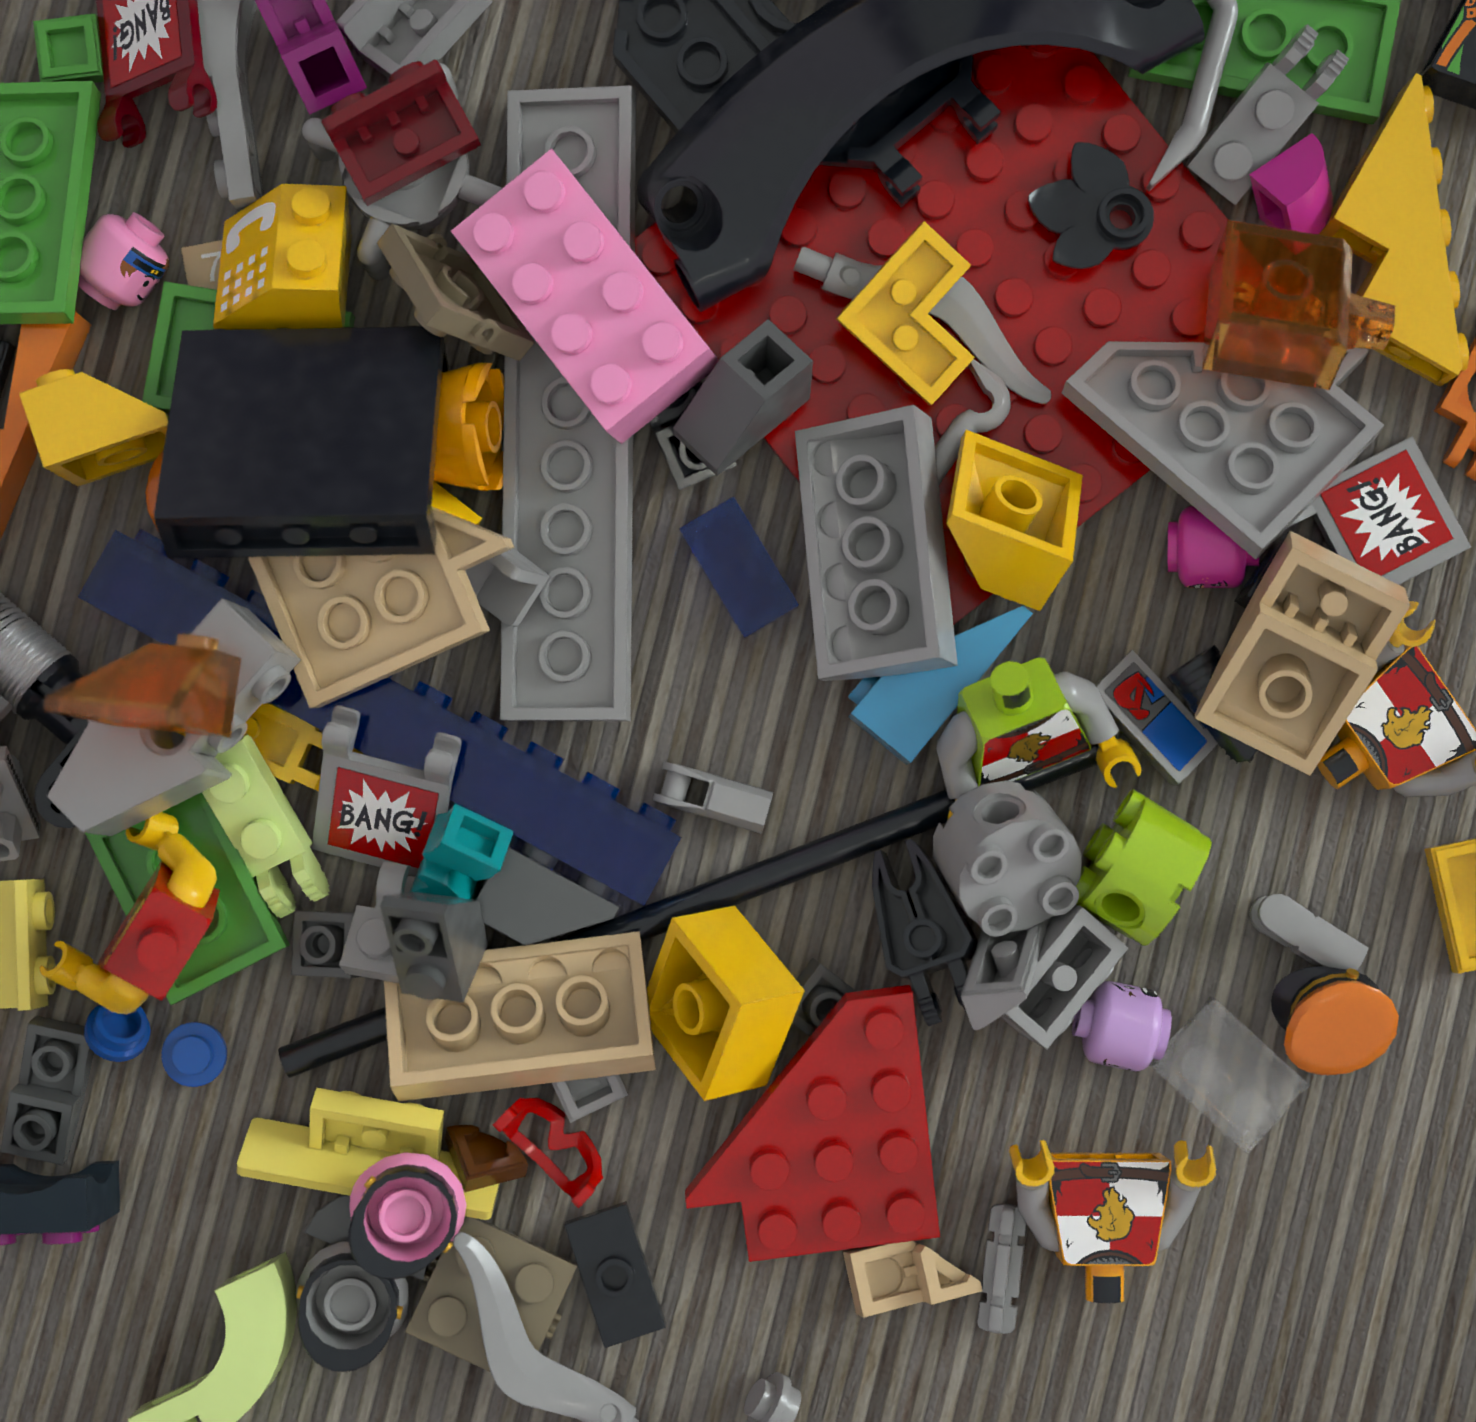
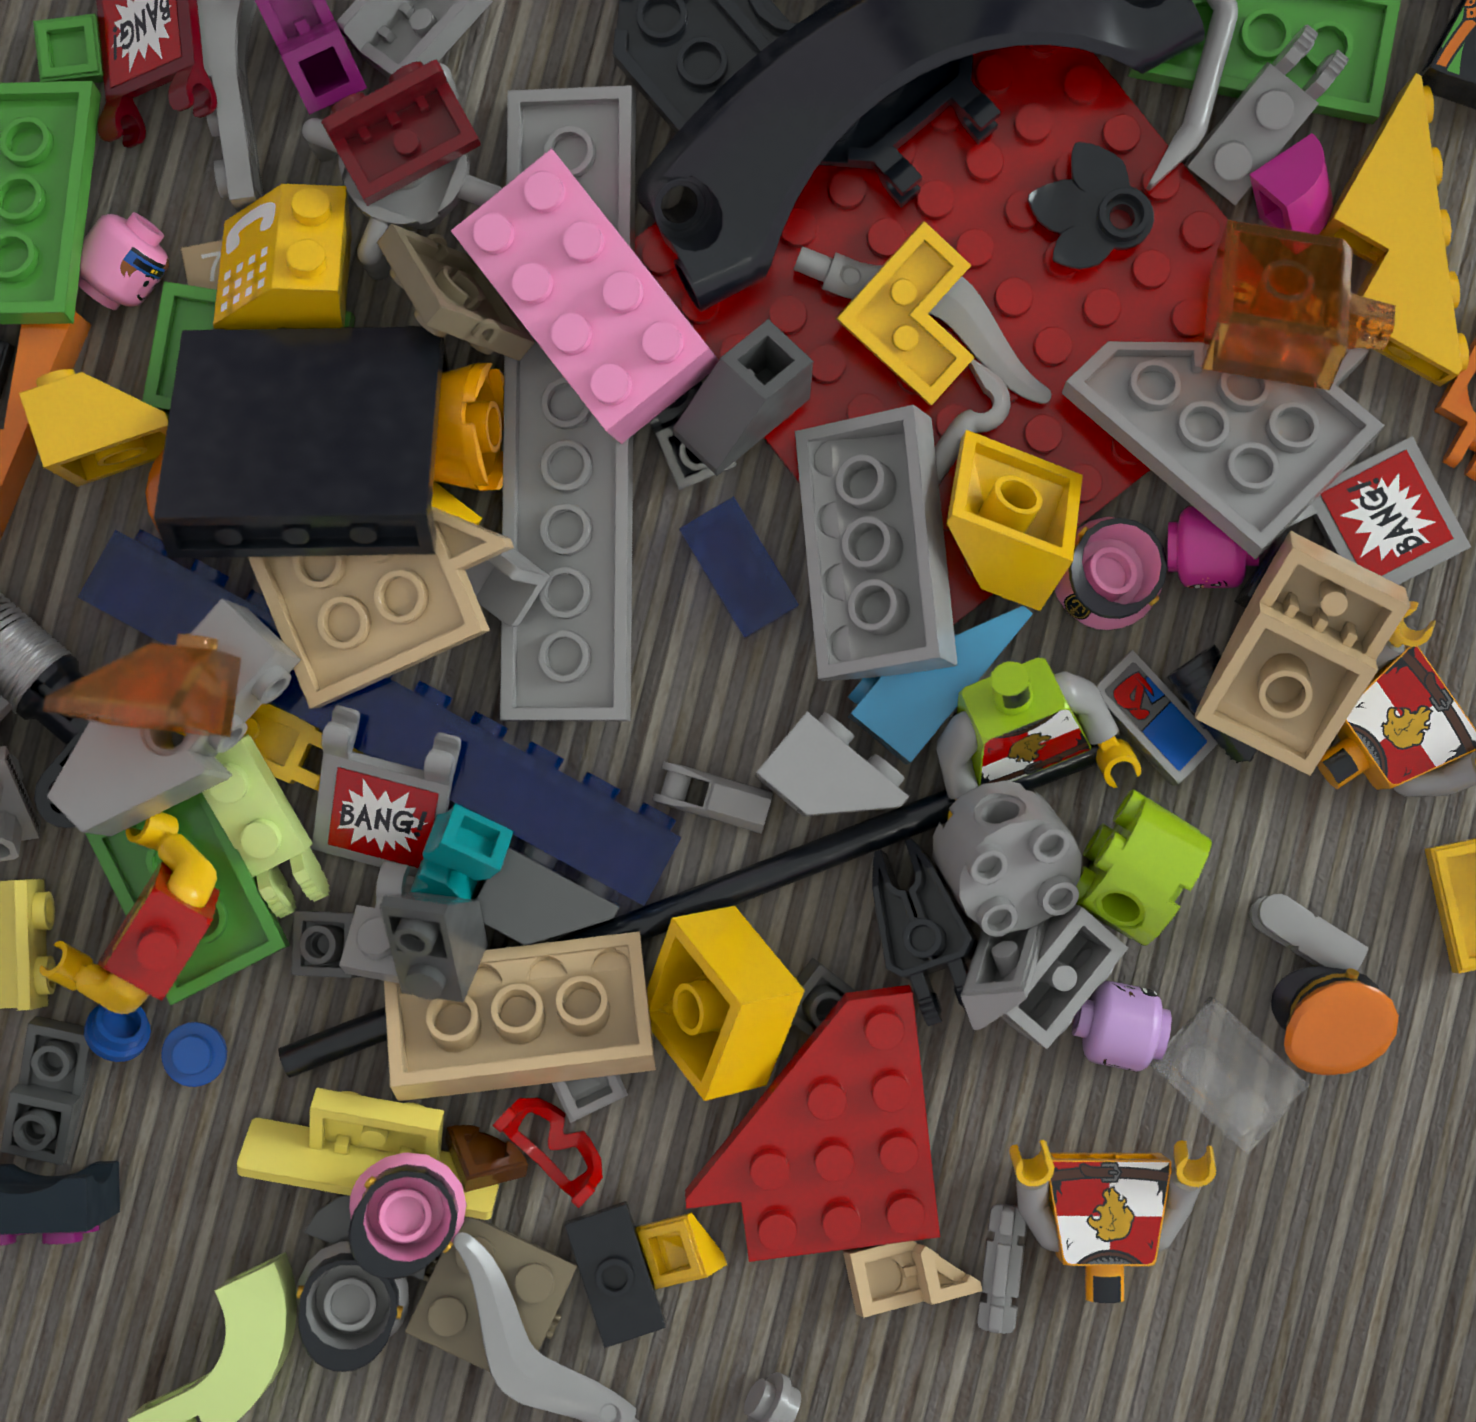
(678, 1250): none -> yellow slope
(825, 776): none -> light grey slope
(1113, 573): none -> bright pink piece

